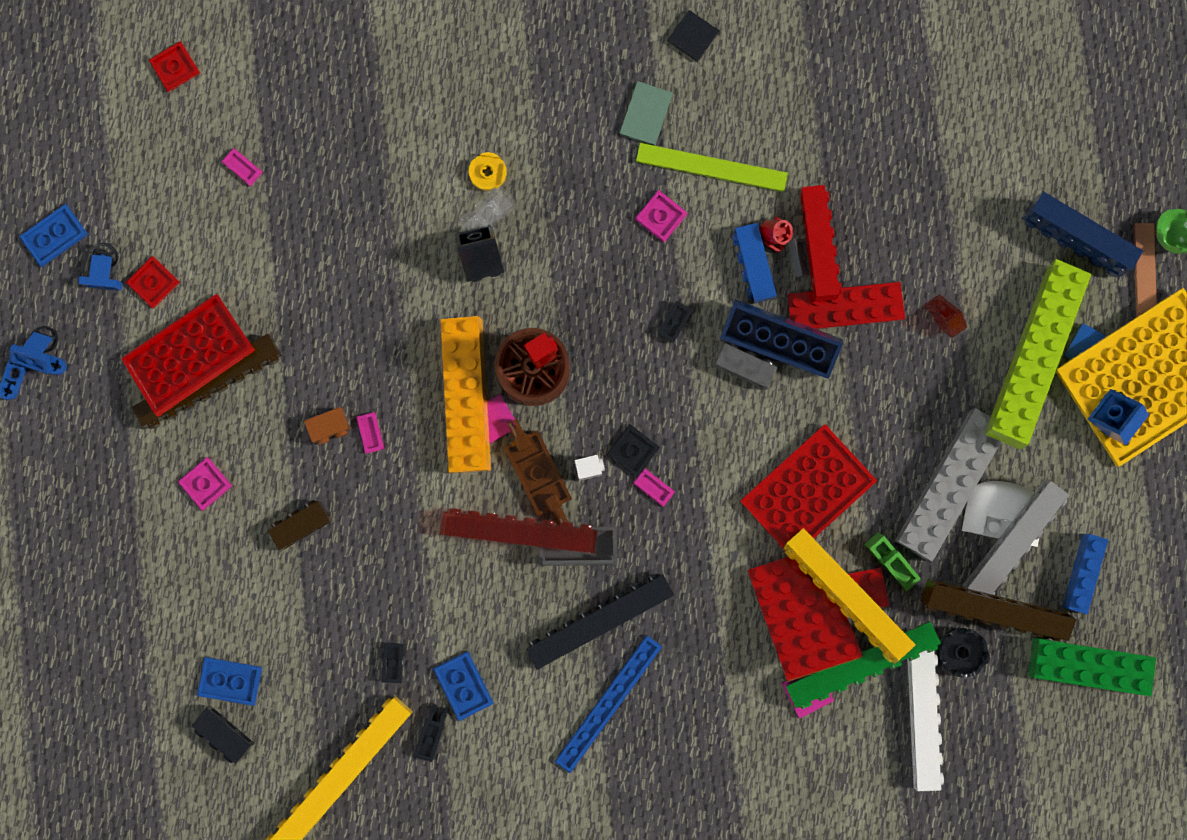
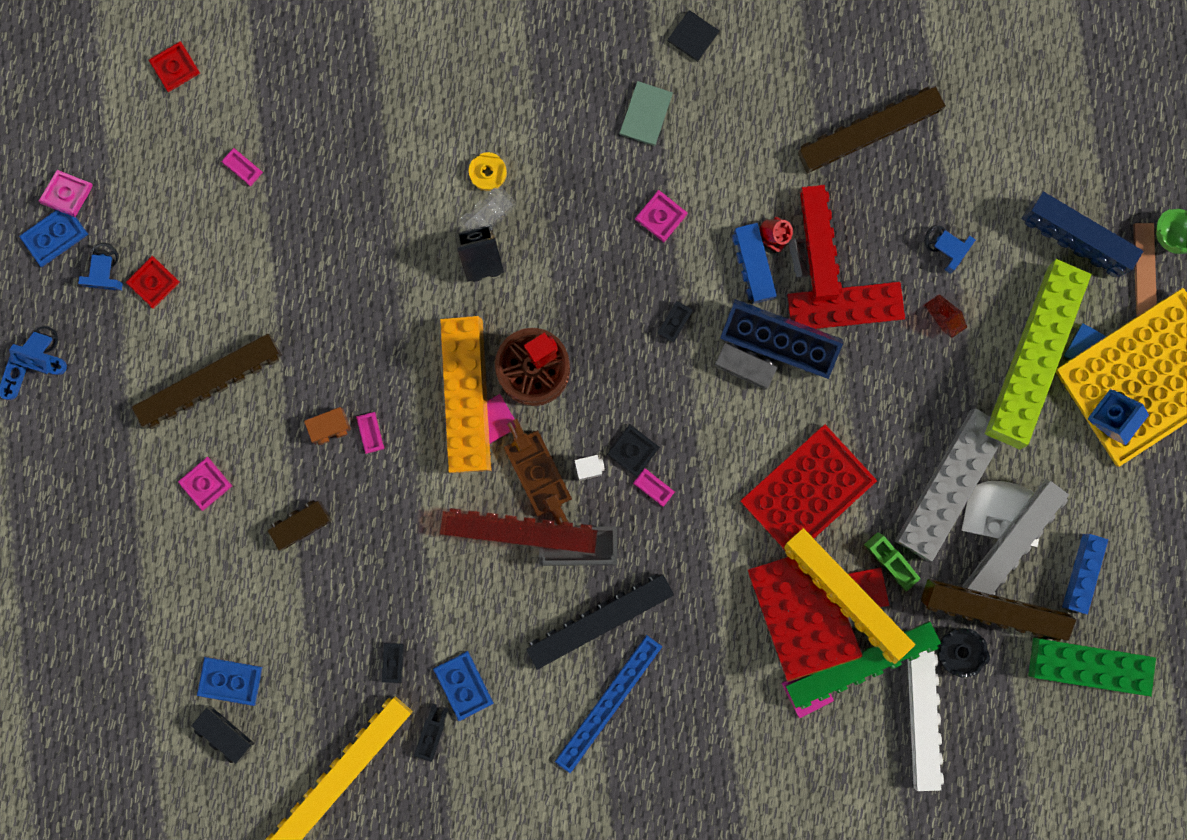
(65, 193): none -> dark pink tile
(187, 355): red plate -> none
(711, 167): lime tile -> none
(872, 129): none -> dark brown brick
(948, 245): none -> blue piece

